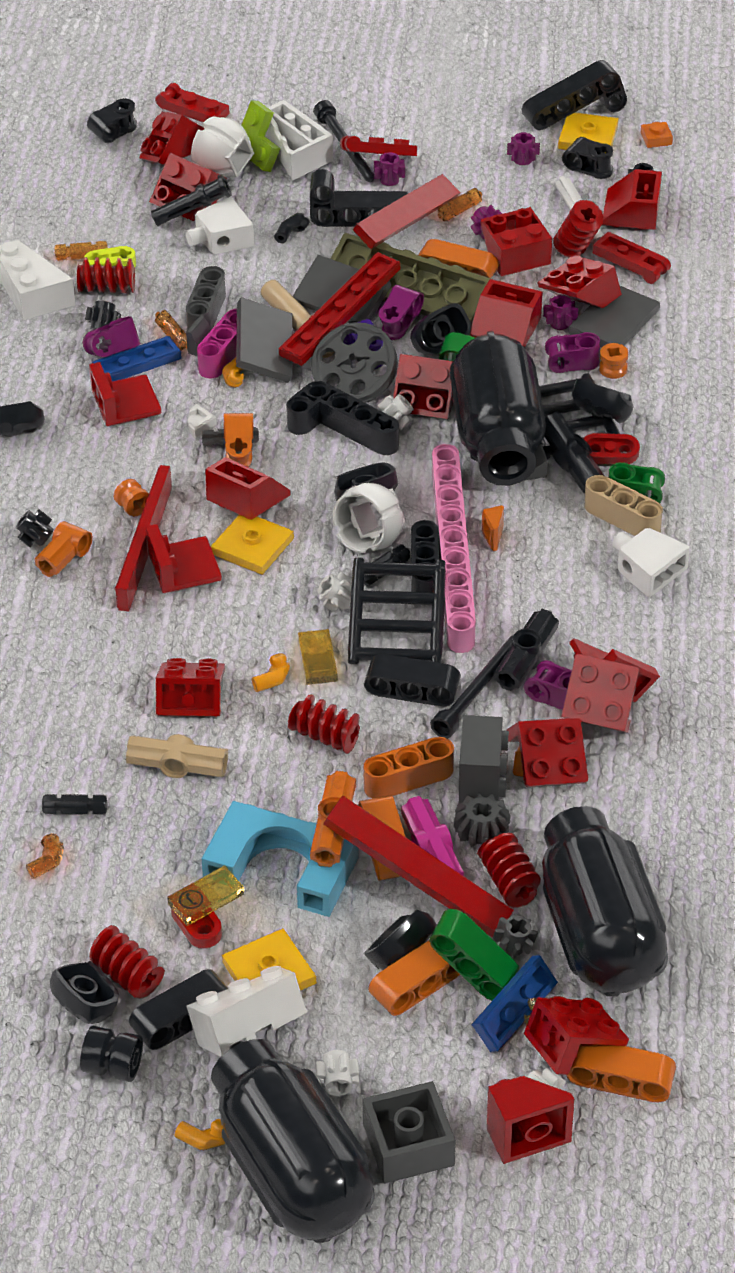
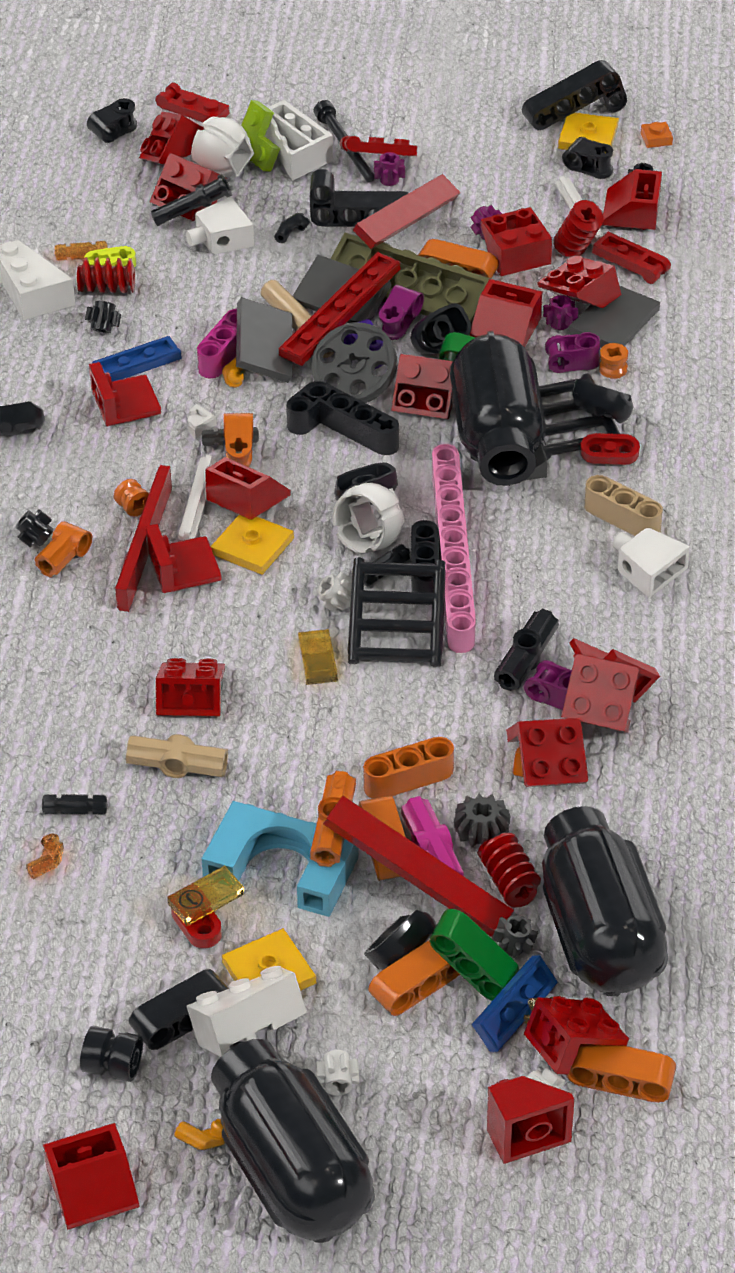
(84, 991): black piece -> none
(90, 1176): none -> red slope
(115, 337): magenta piece -> none
(126, 962): red piece -> none
(171, 328): clear orange axle -> none
(196, 334): dark grey slope -> none
(196, 501): none -> white axle
(207, 296): dark grey beam -> none
(275, 675): light orange arm -> none
(325, 724): red piece -> none
(397, 408): white gear -> none
(408, 1132): dark grey brick -> none
(412, 680): black beam -> none
(447, 721): black piece -> none
(459, 204): clear orange axle -> none
(482, 757): dark grey brick -> none
(493, 525): orange slope -> none
(523, 148): magenta gear -> none
(570, 449): black piece -> none
(639, 479): green piece -> none

